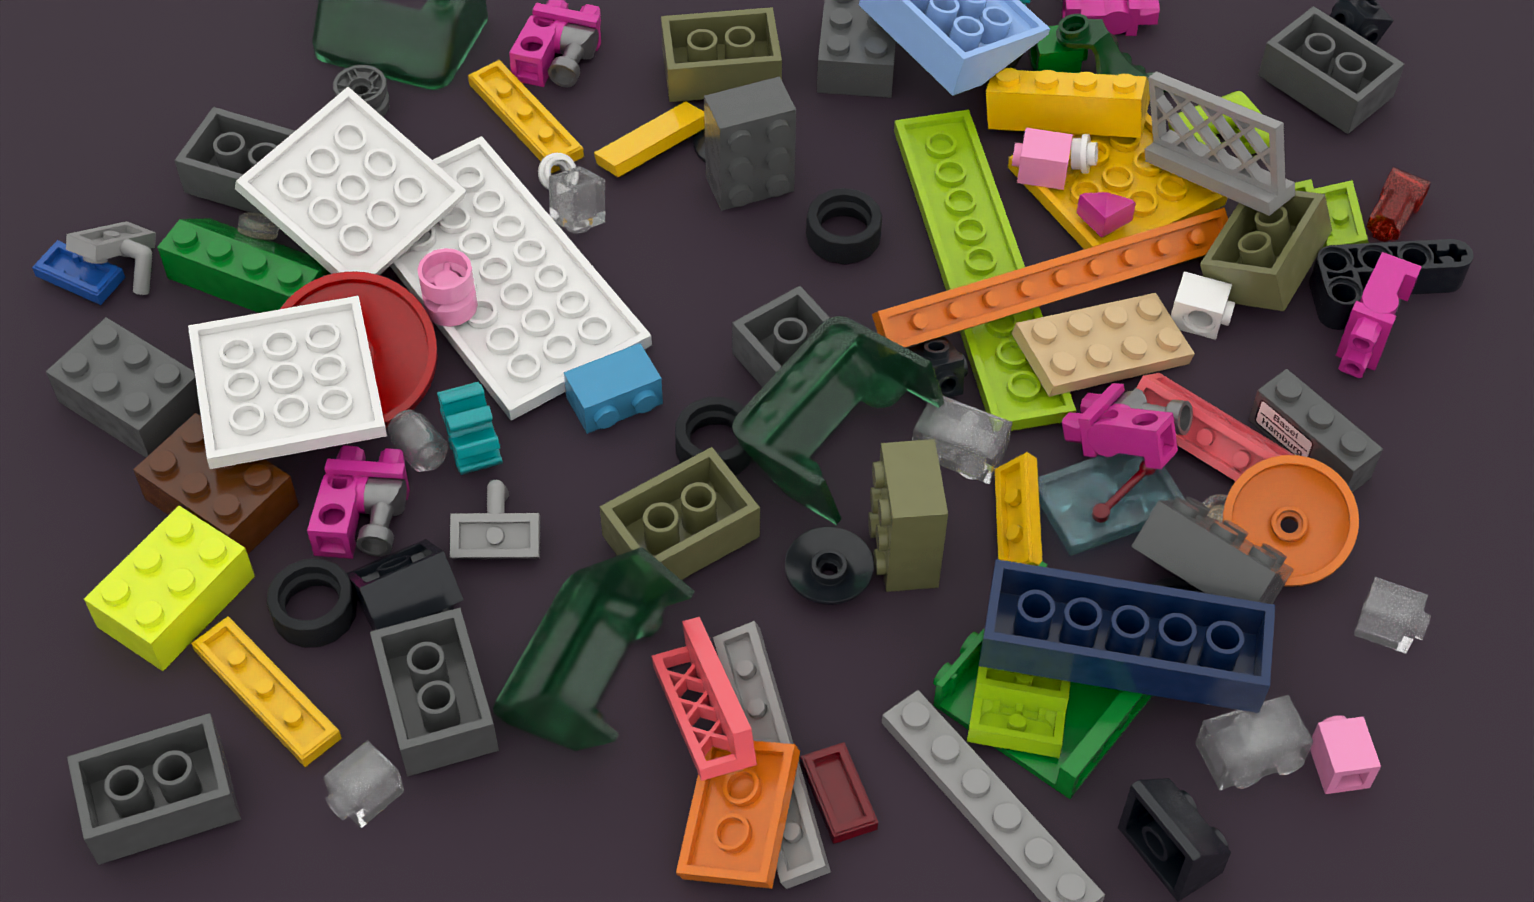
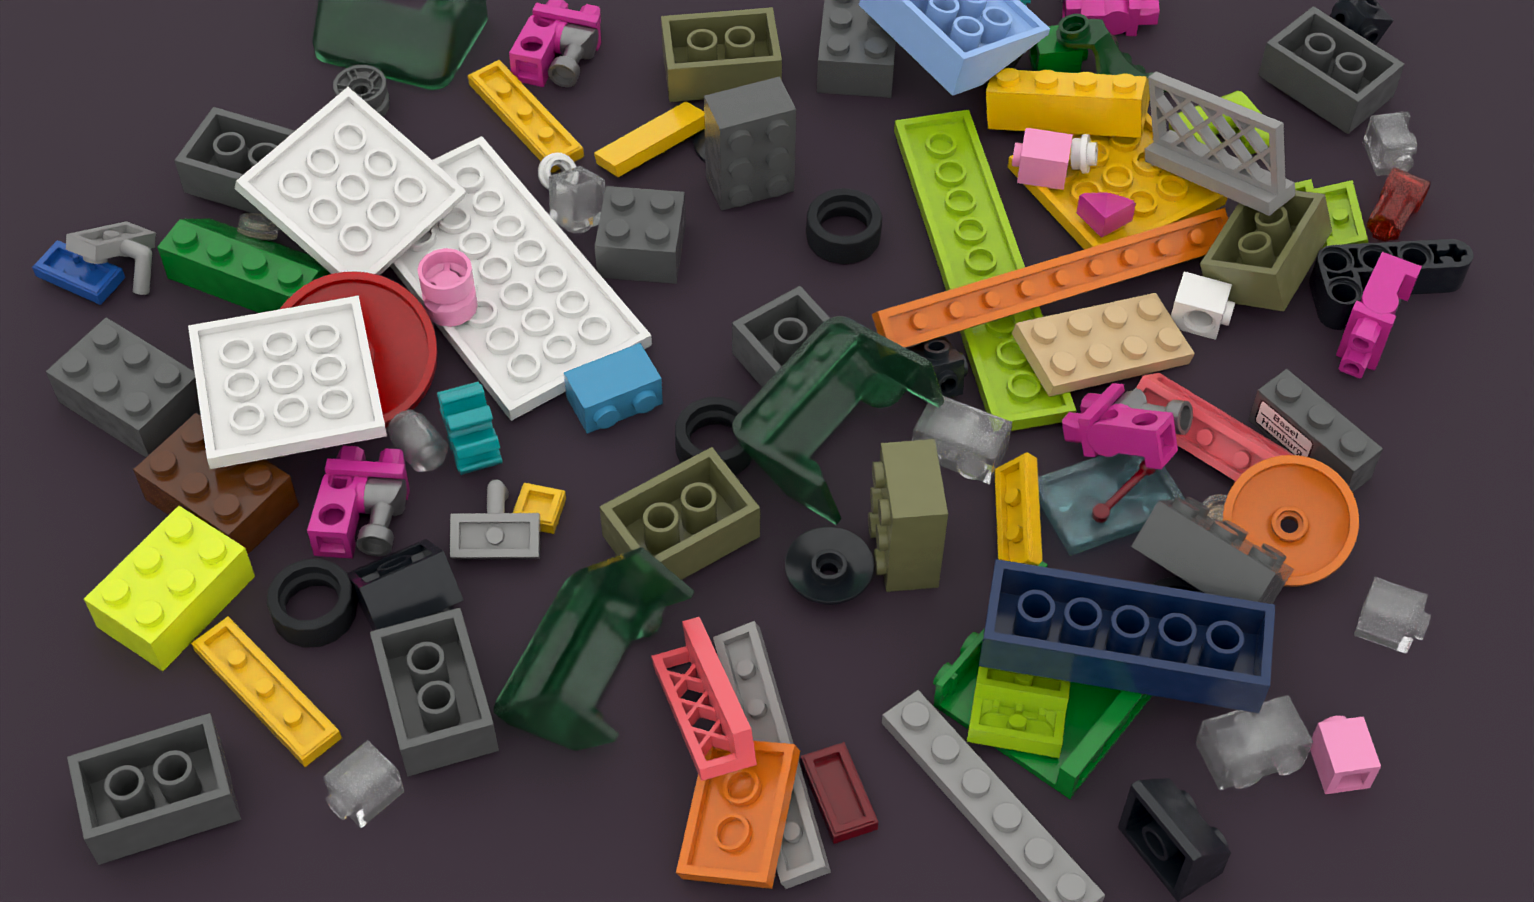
(542, 500): none -> yellow tile
(640, 234): none -> dark grey brick
(1390, 142): none -> clear brick

